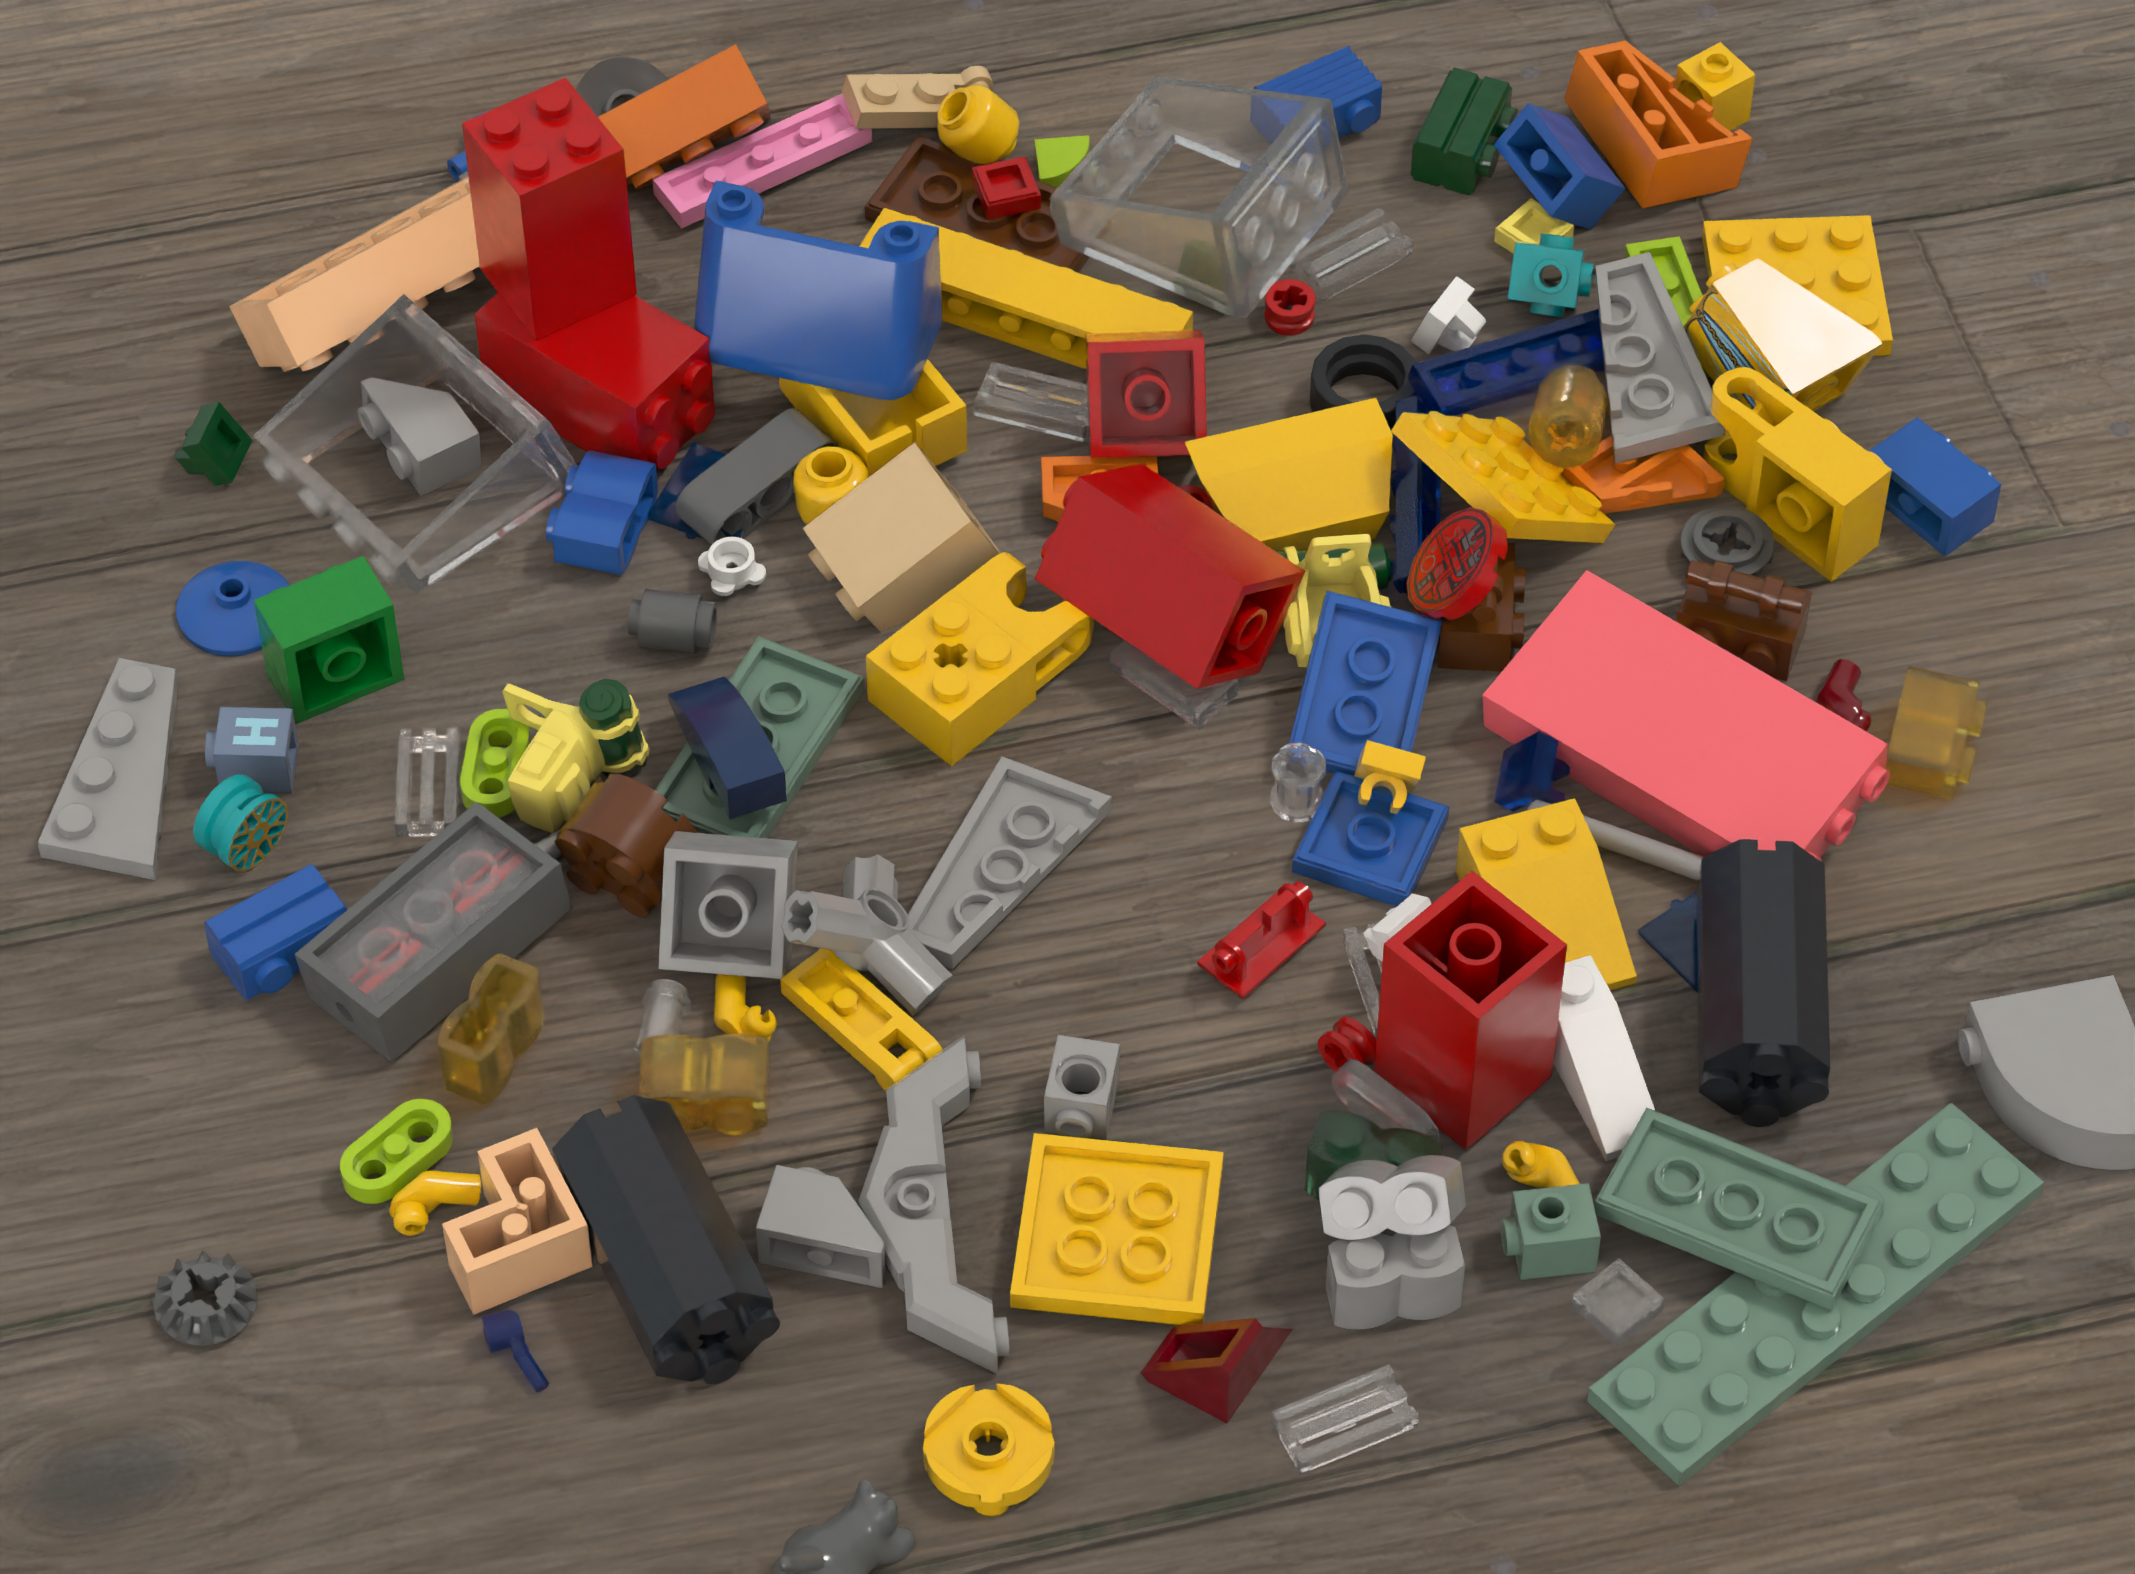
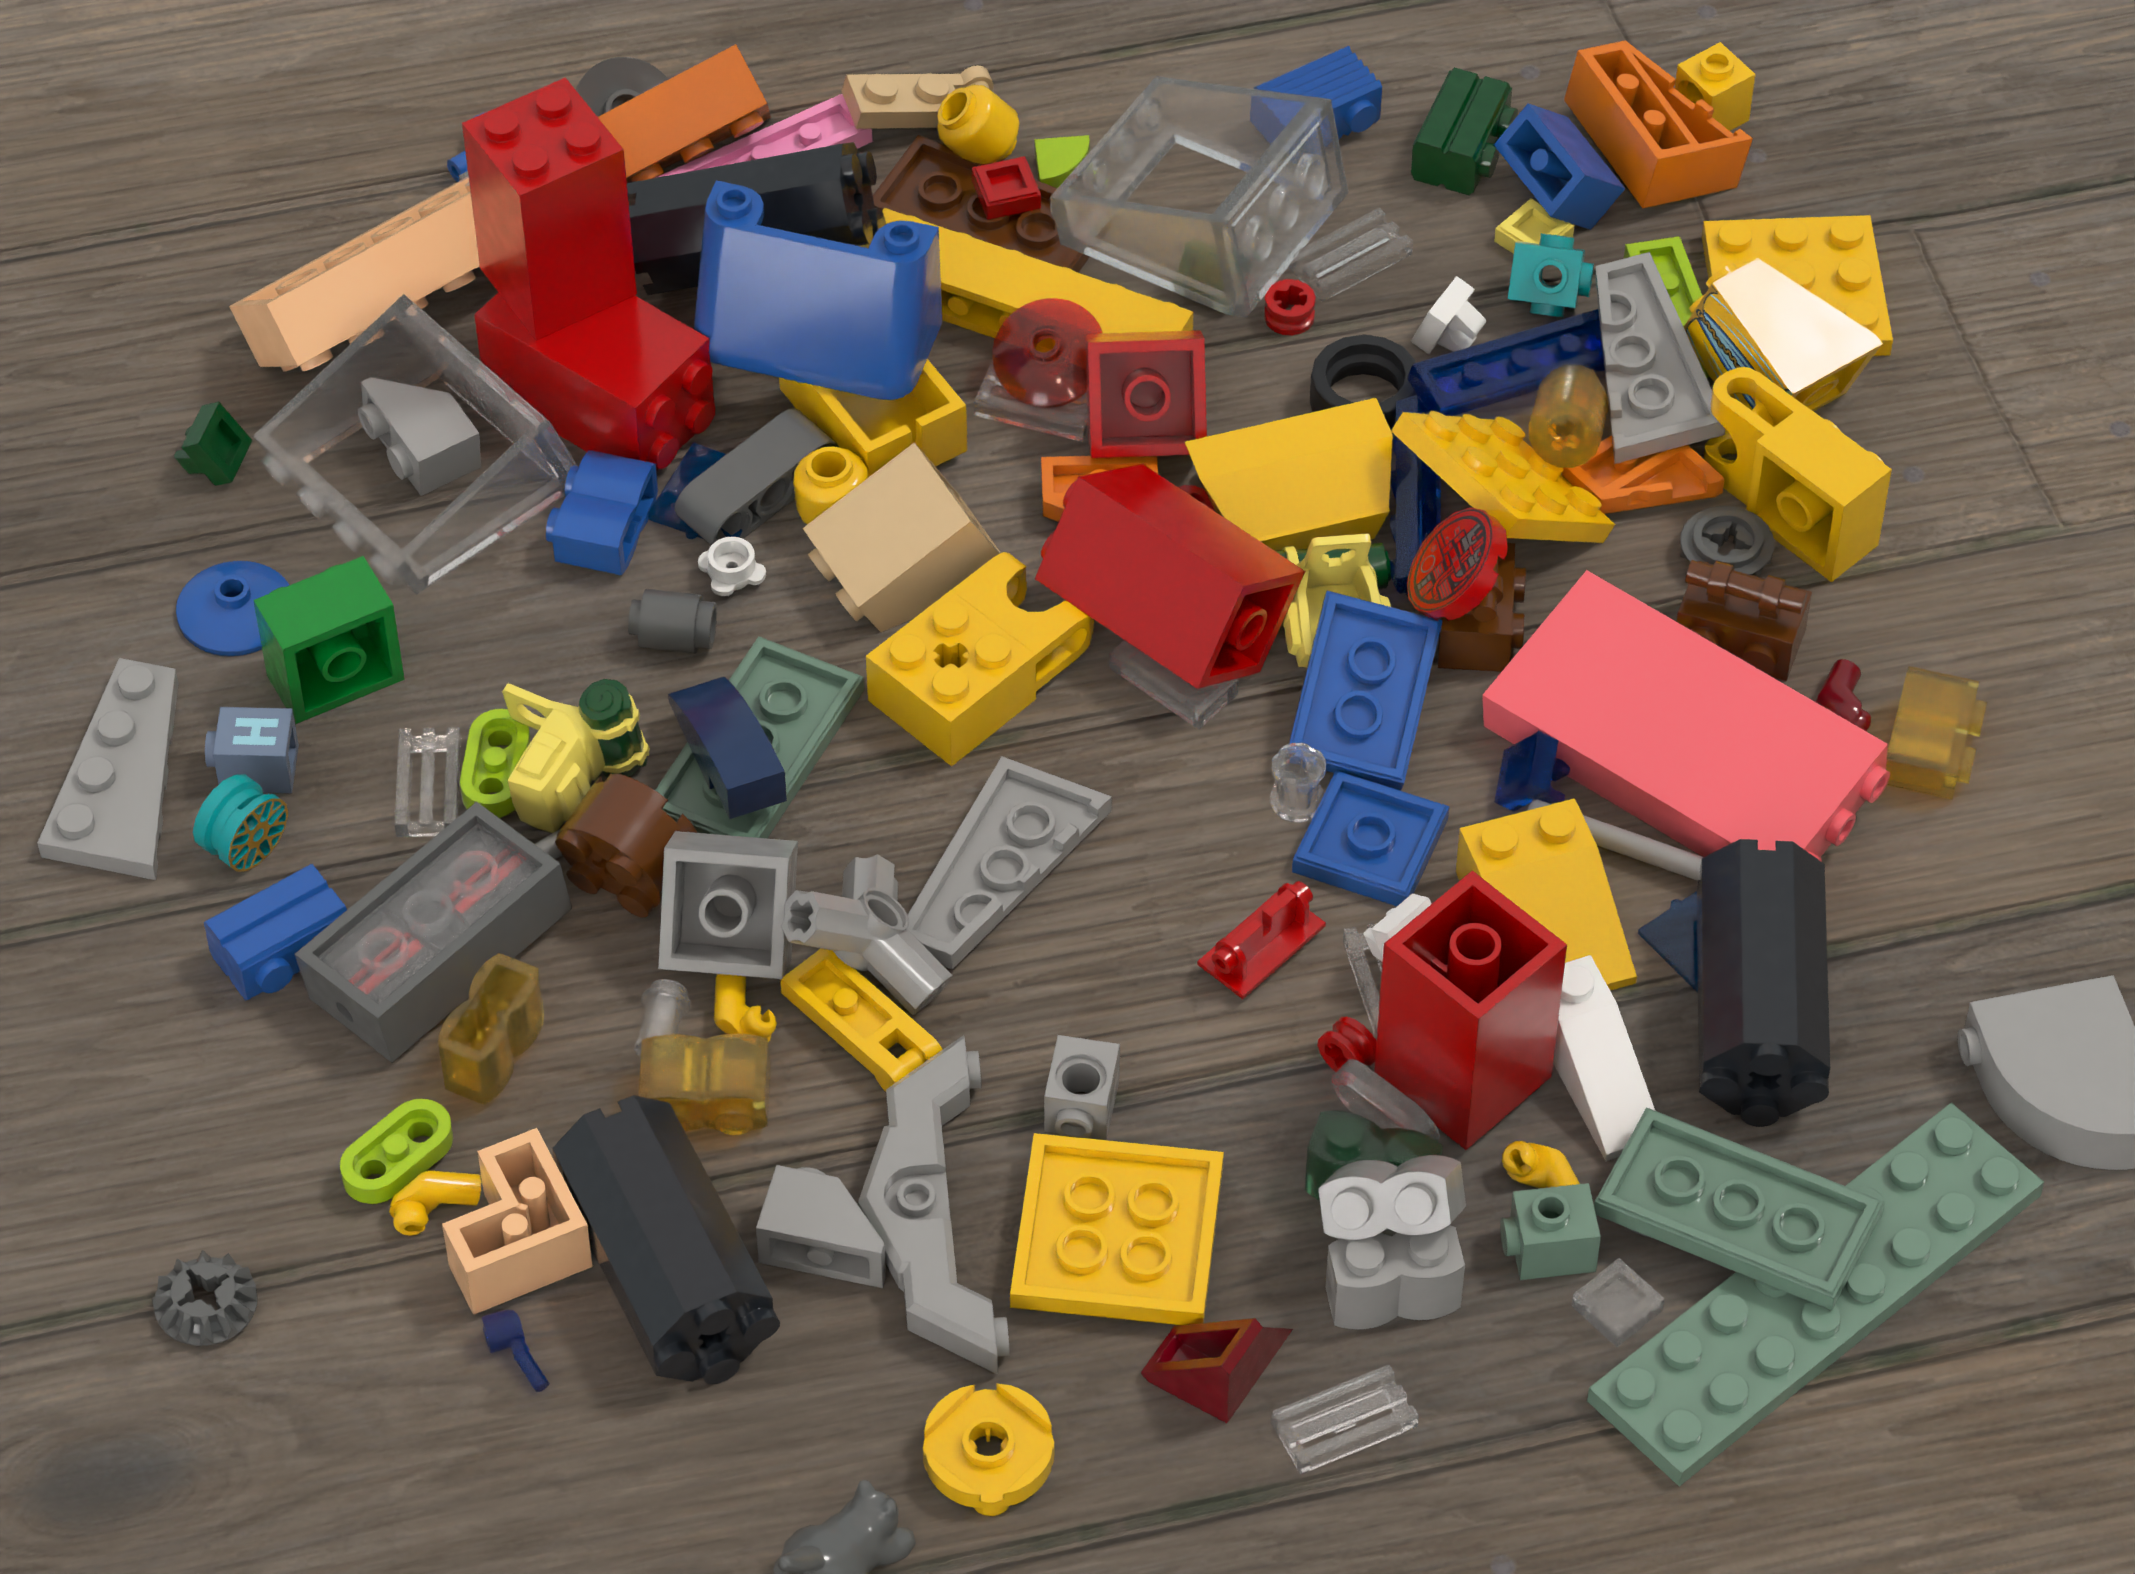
(803, 192): none -> black brick
(1051, 376): none -> clear red dish
(1389, 768): yellow tile -> none
(1937, 487): blue brick -> none

